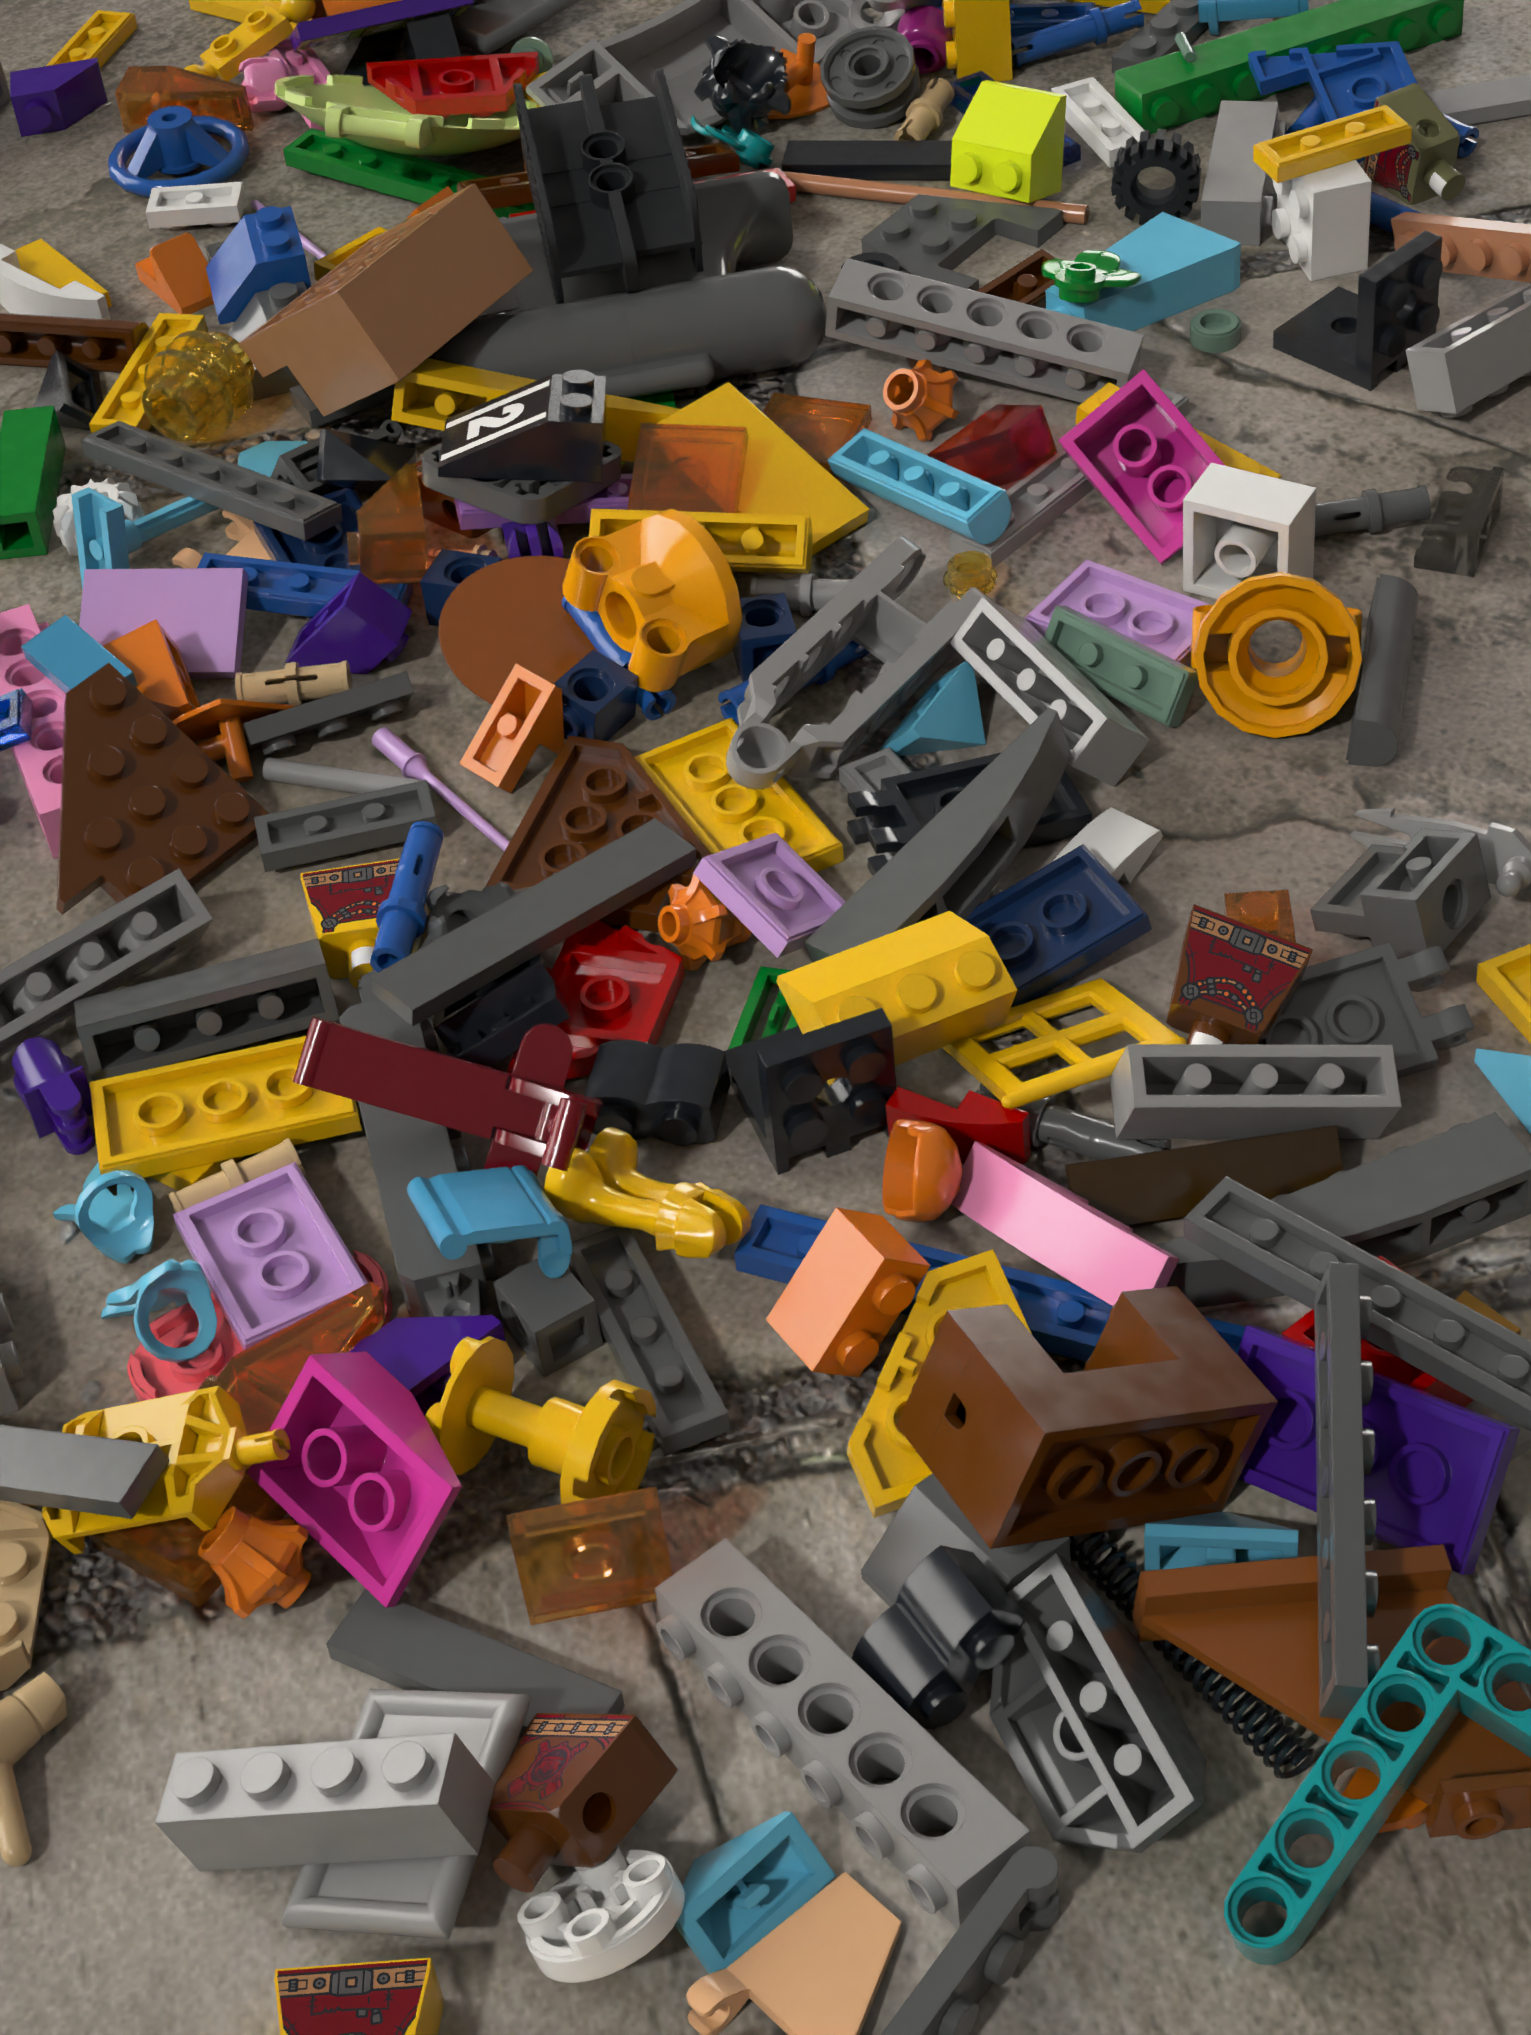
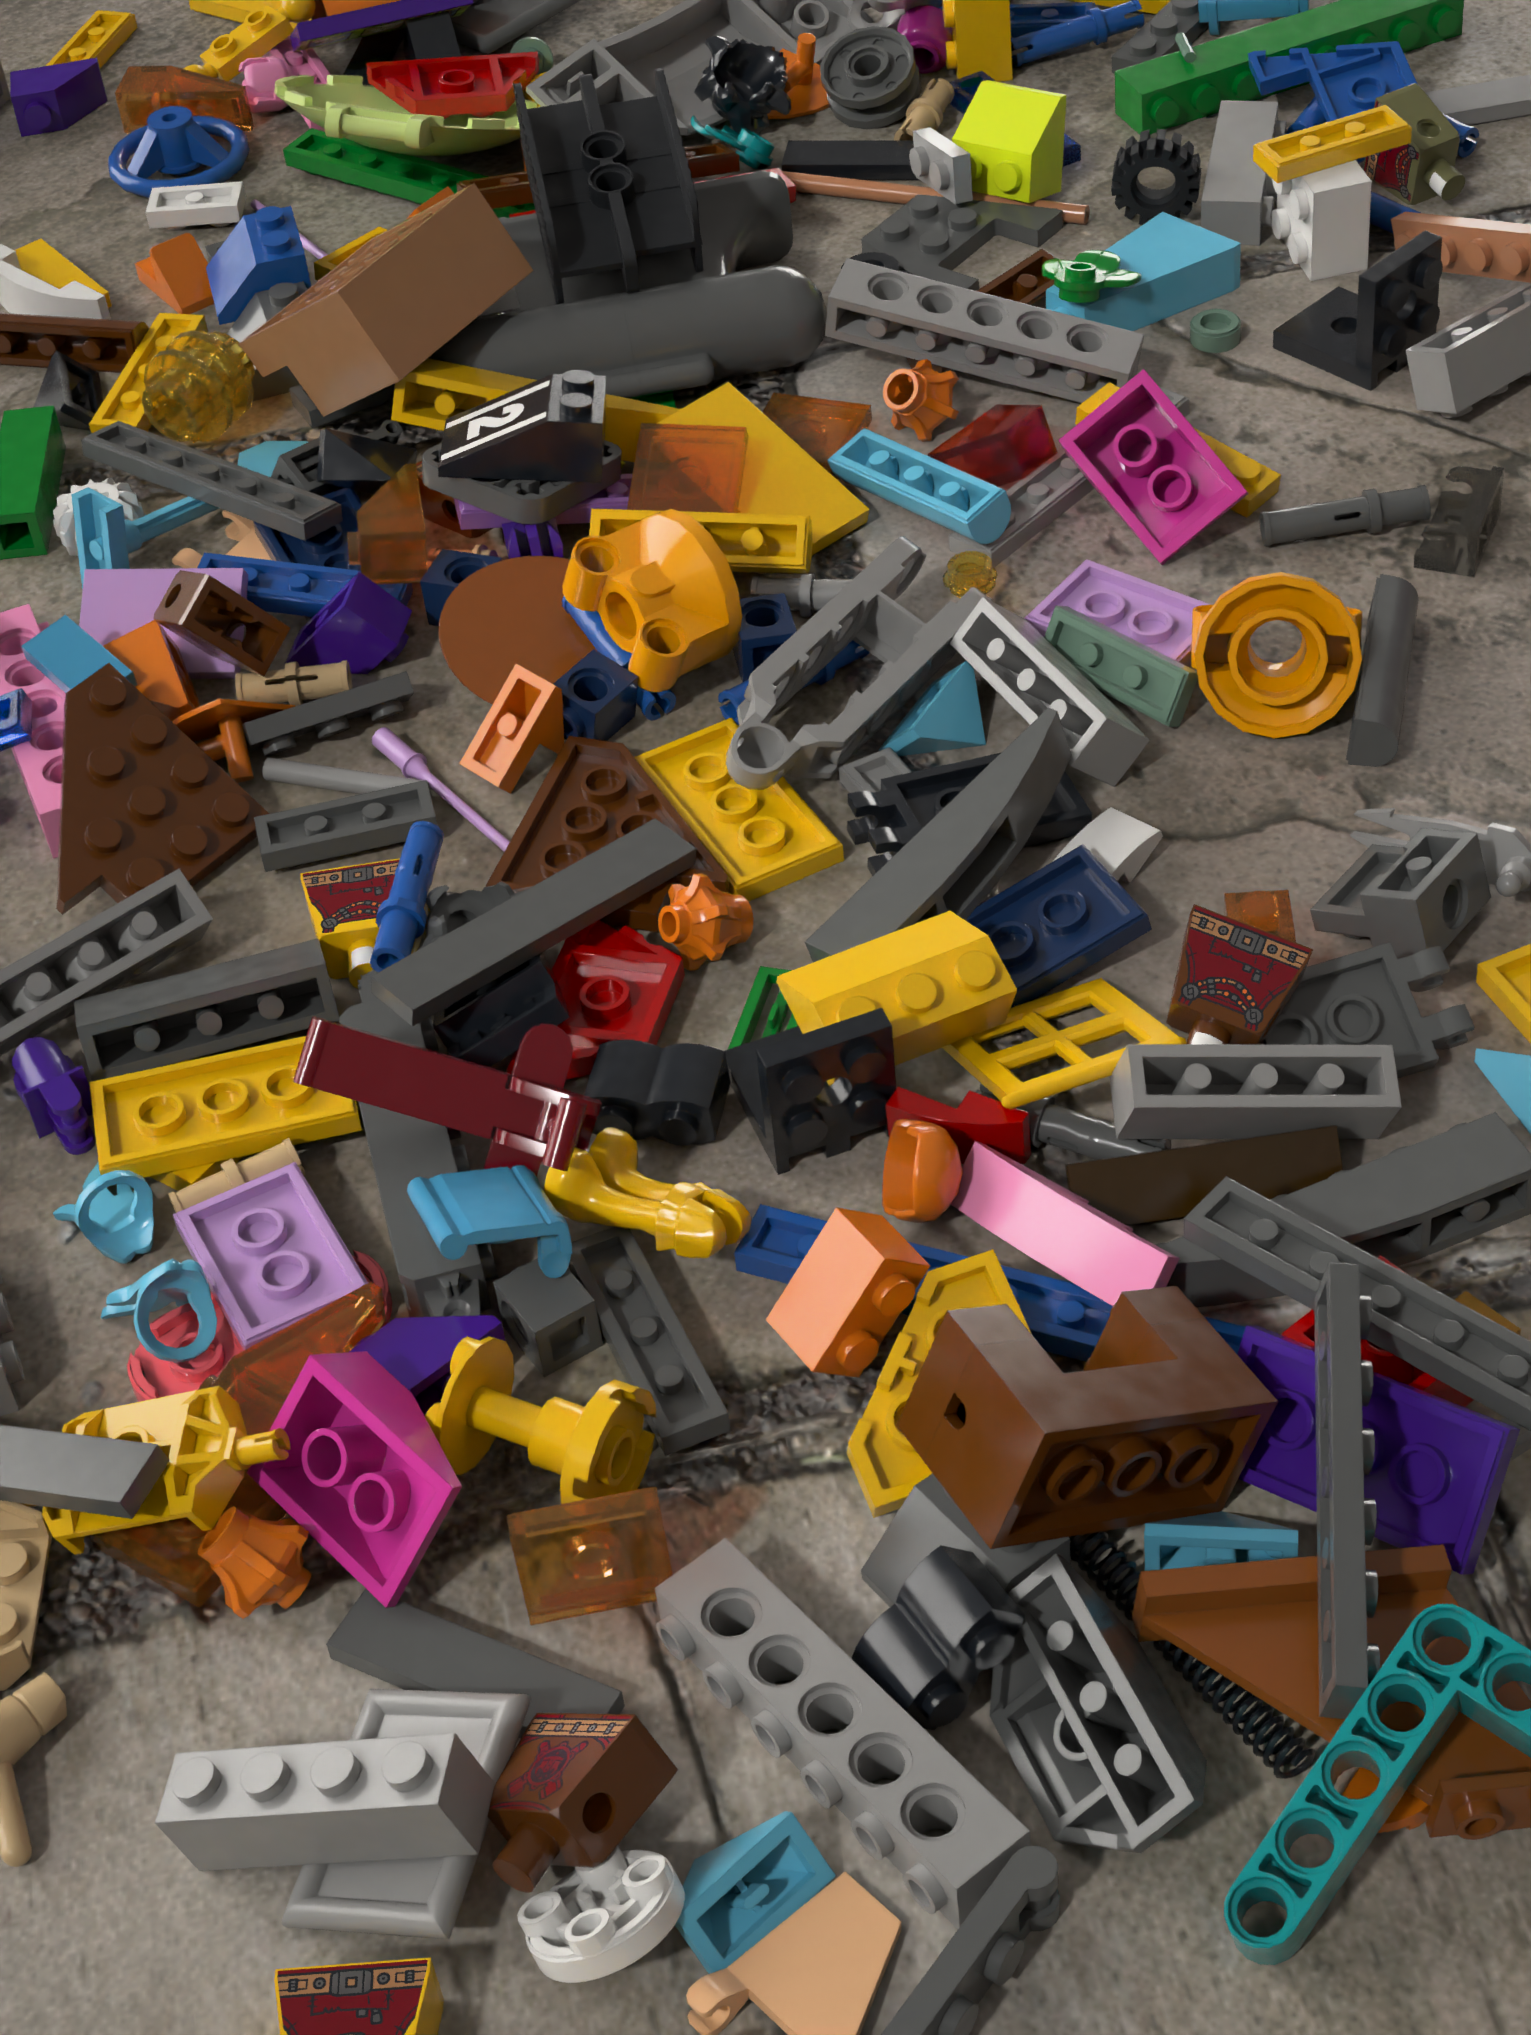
(209, 612): none -> reddish brown torso
(770, 891): lavender tile -> none
(941, 165): none -> light grey plate
(1098, 118): white plate -> none
(1245, 528): white brick -> none

